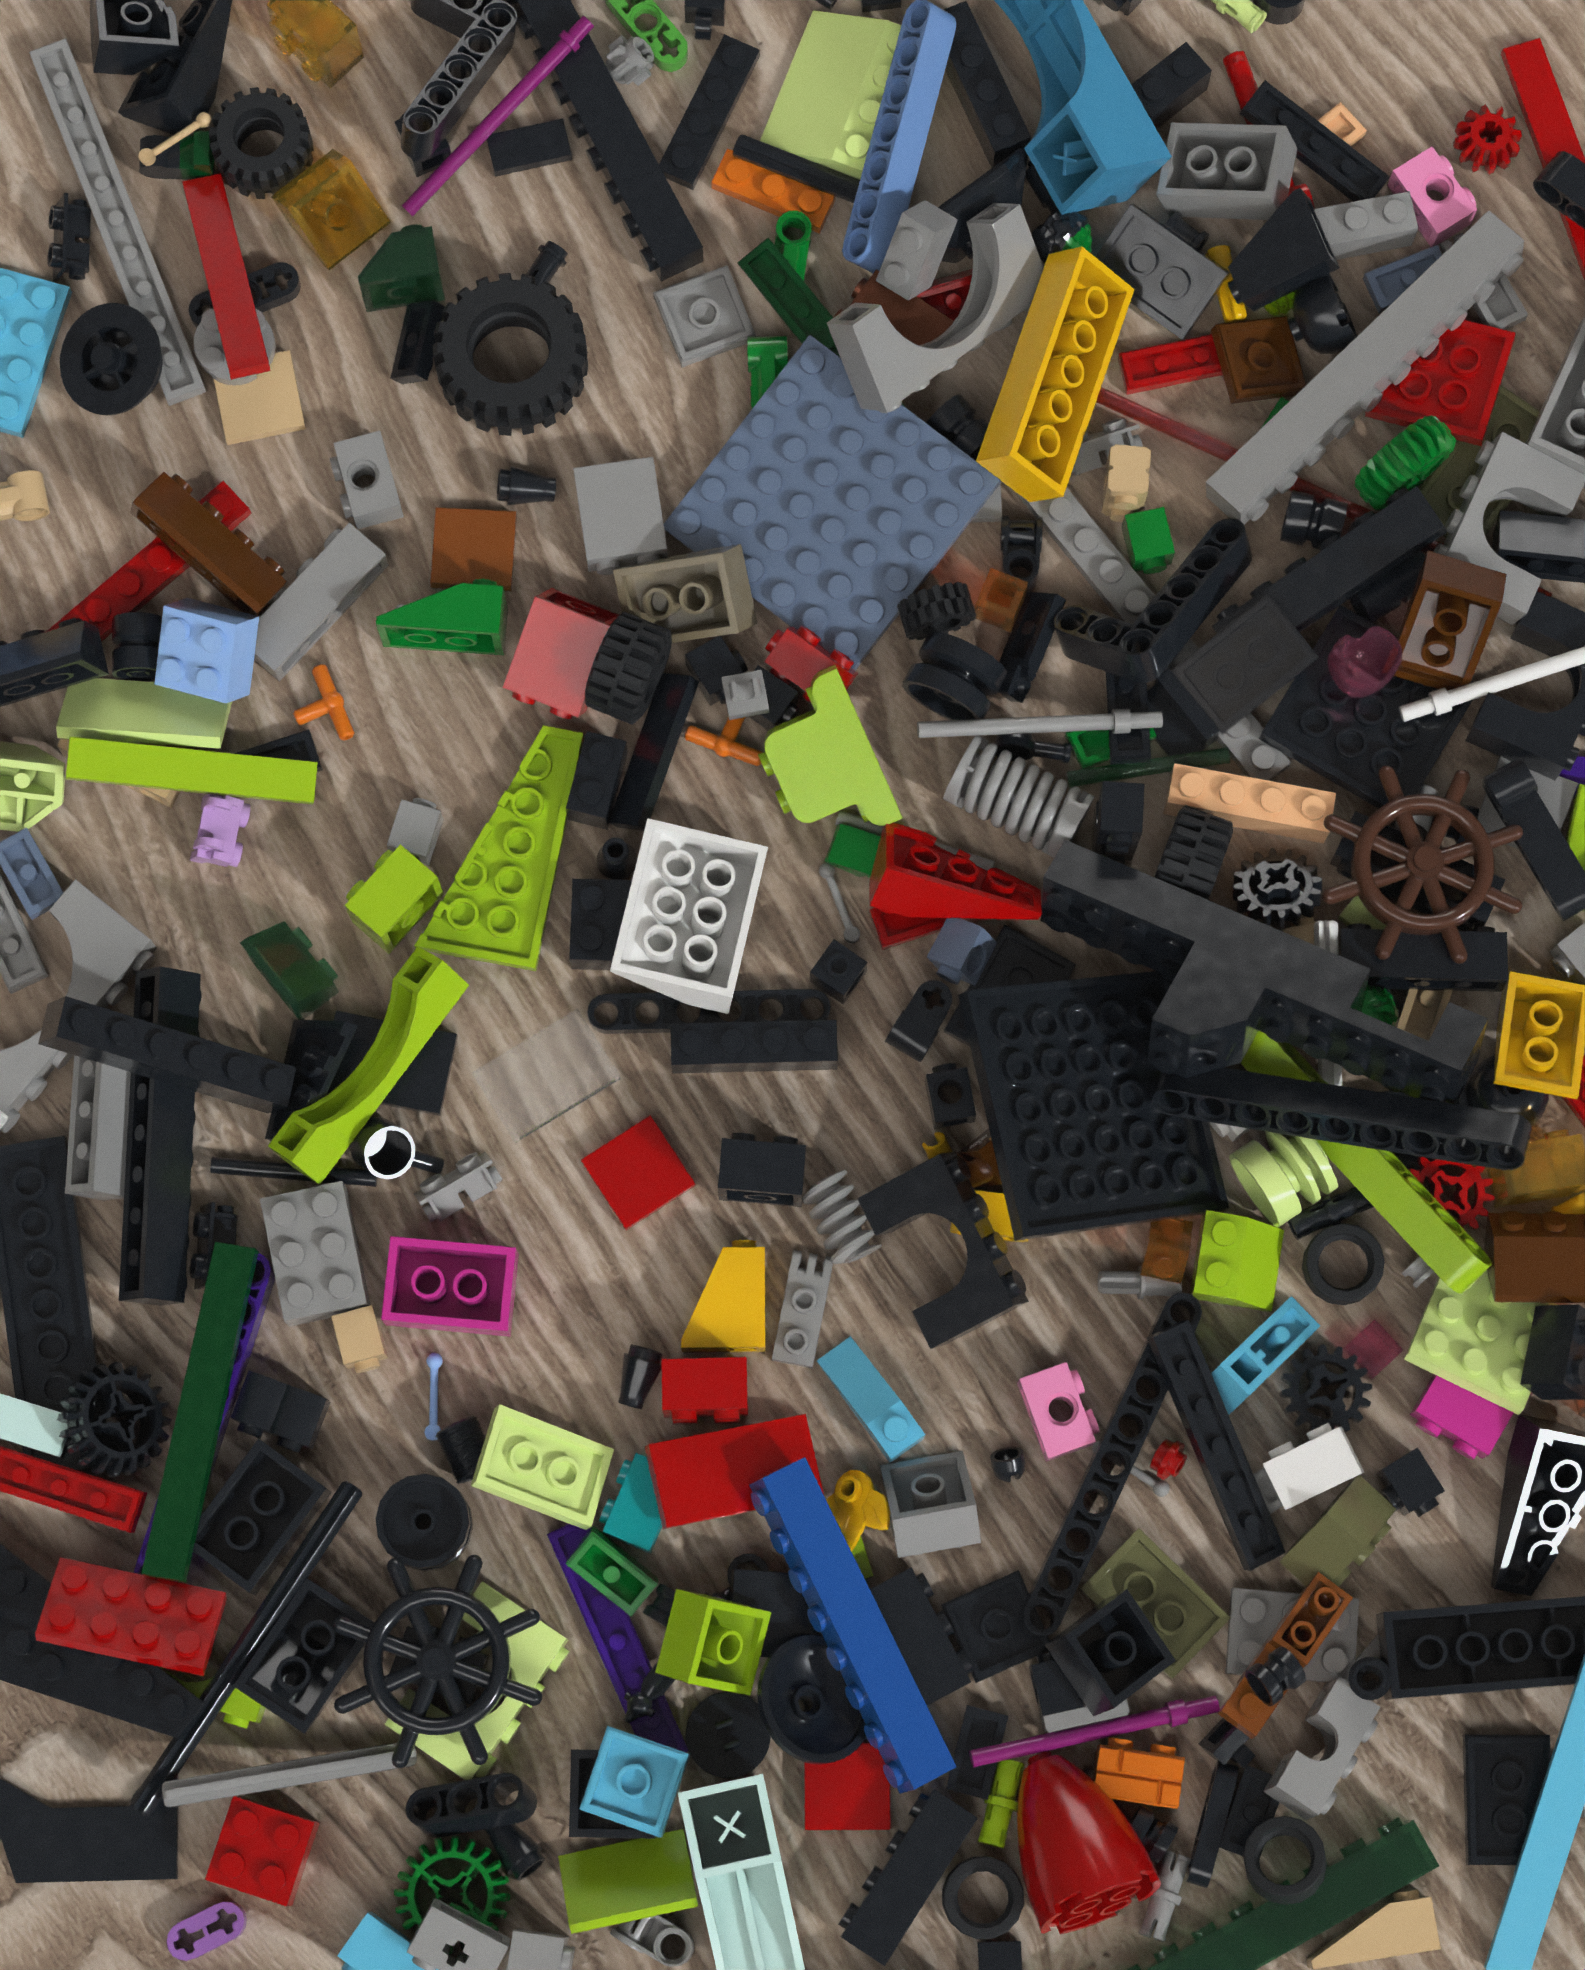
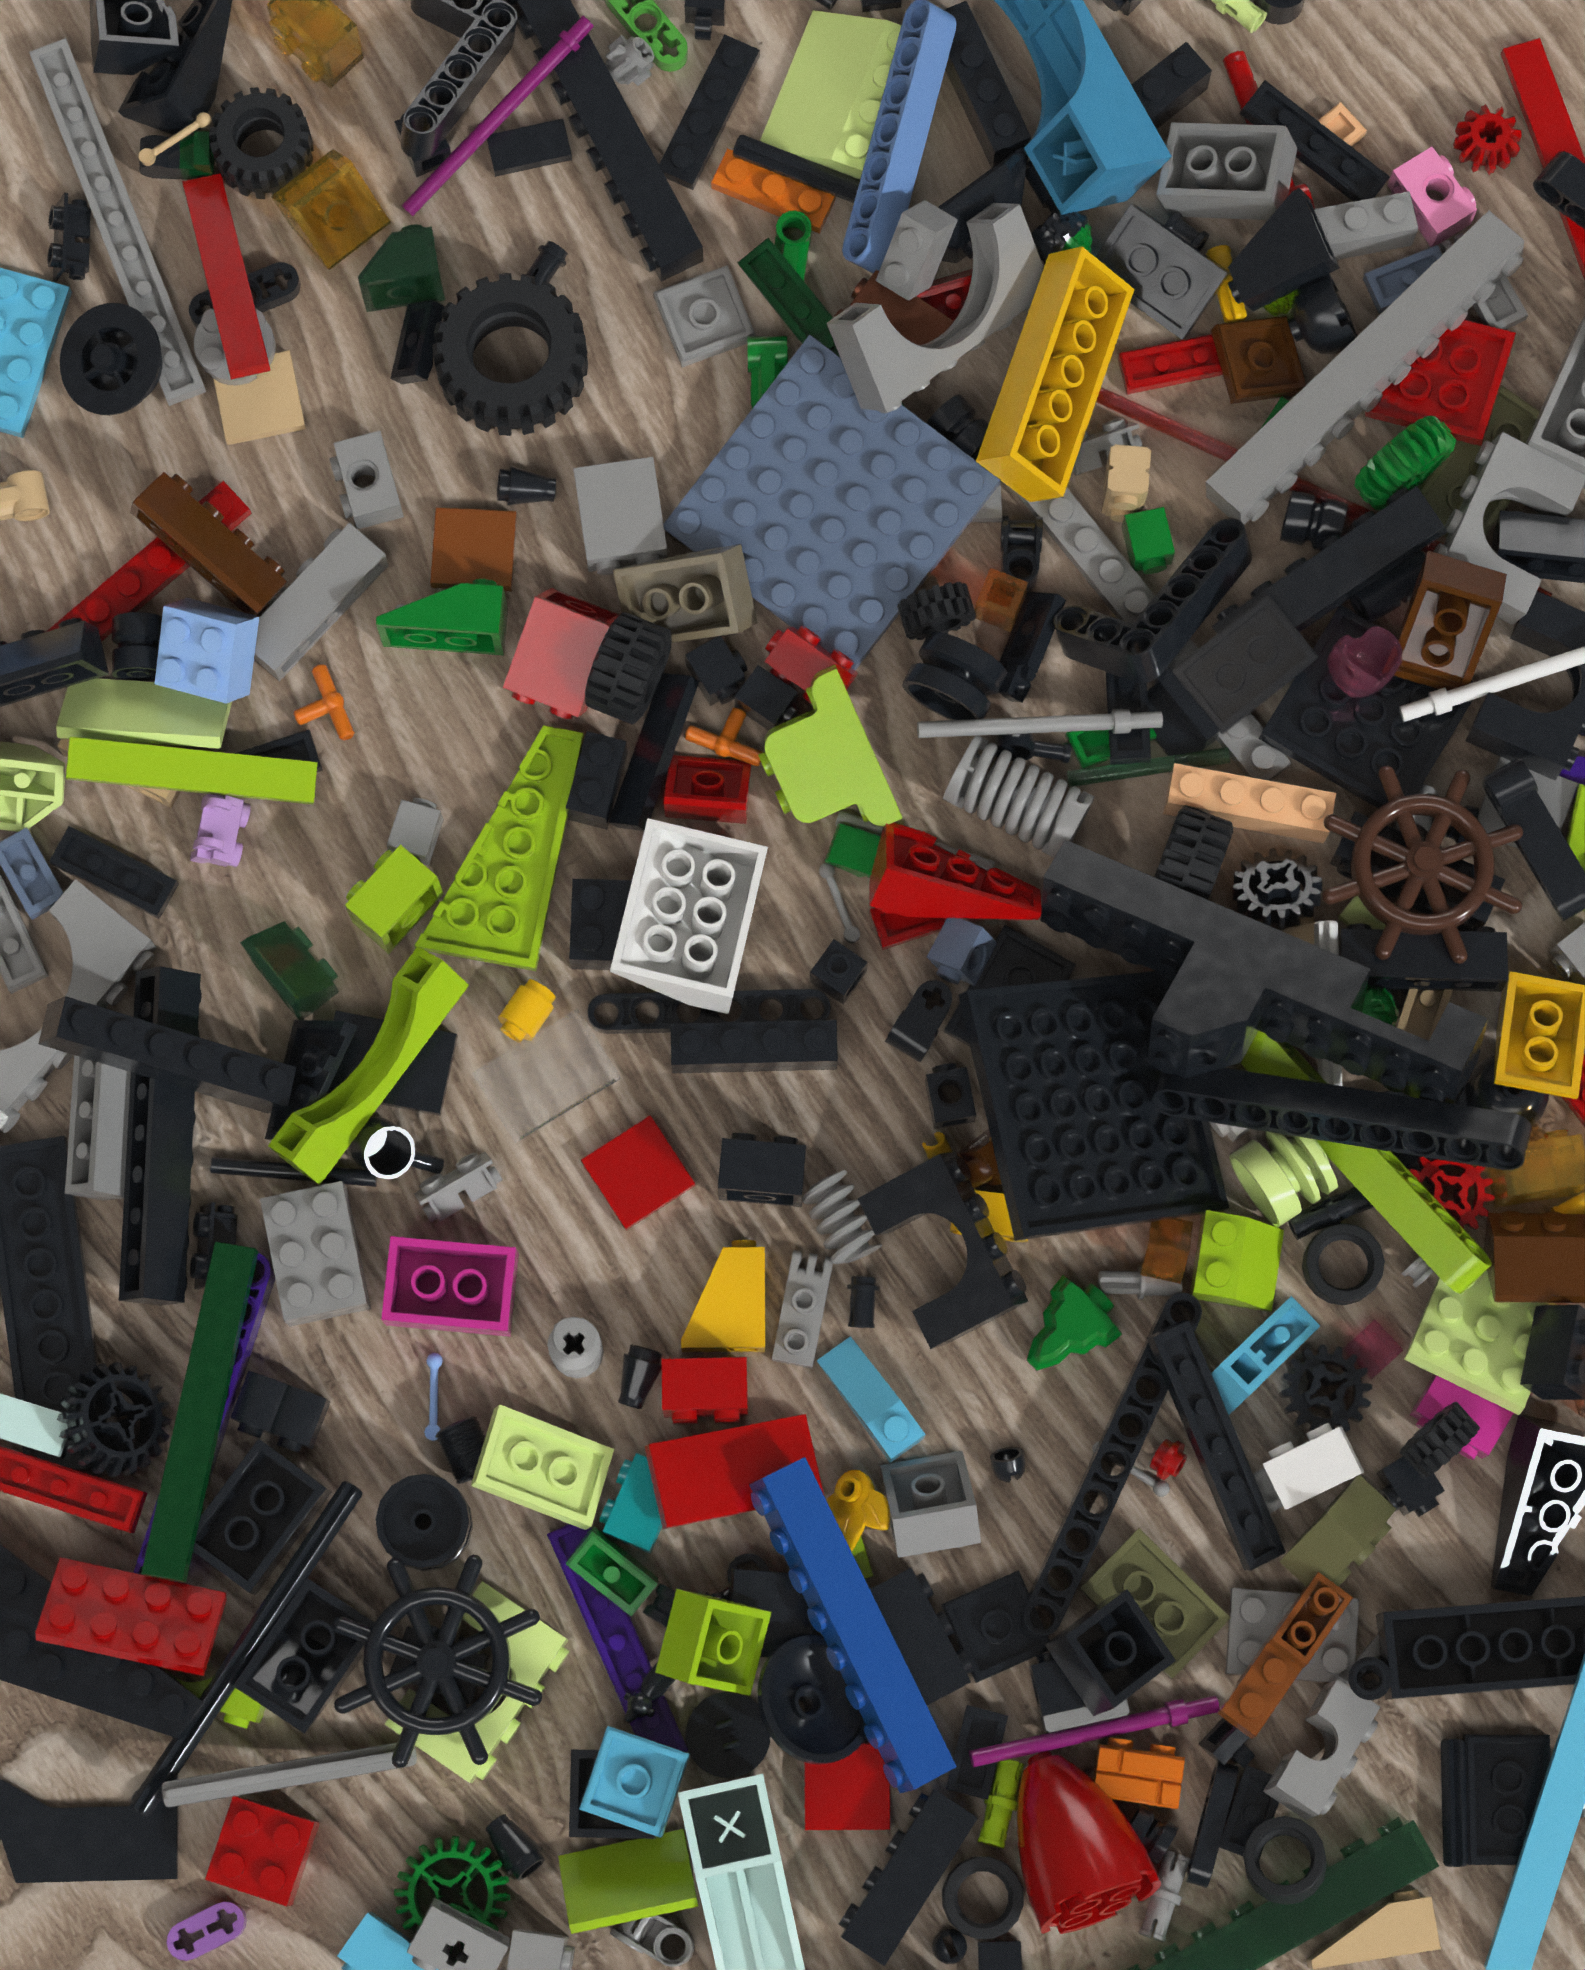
(113, 872): none -> black plate
(360, 1339): tan brick -> none
(454, 1797): black beam -> none
(526, 1011): none -> yellow brick
(579, 1332): none -> light grey piece
(619, 867): black cone -> none
(707, 789): none -> red slope
(745, 694): light grey tile -> none
(862, 1301): none -> black pin
(958, 1941): none -> black hinge
(1054, 1436): bright pink brick -> none
(1072, 1324): none -> green rock
(1118, 820): black arch -> none
(1277, 1675): black wheel -> none
(1439, 1440): none -> black tyre
(1454, 1803): none -> black axle

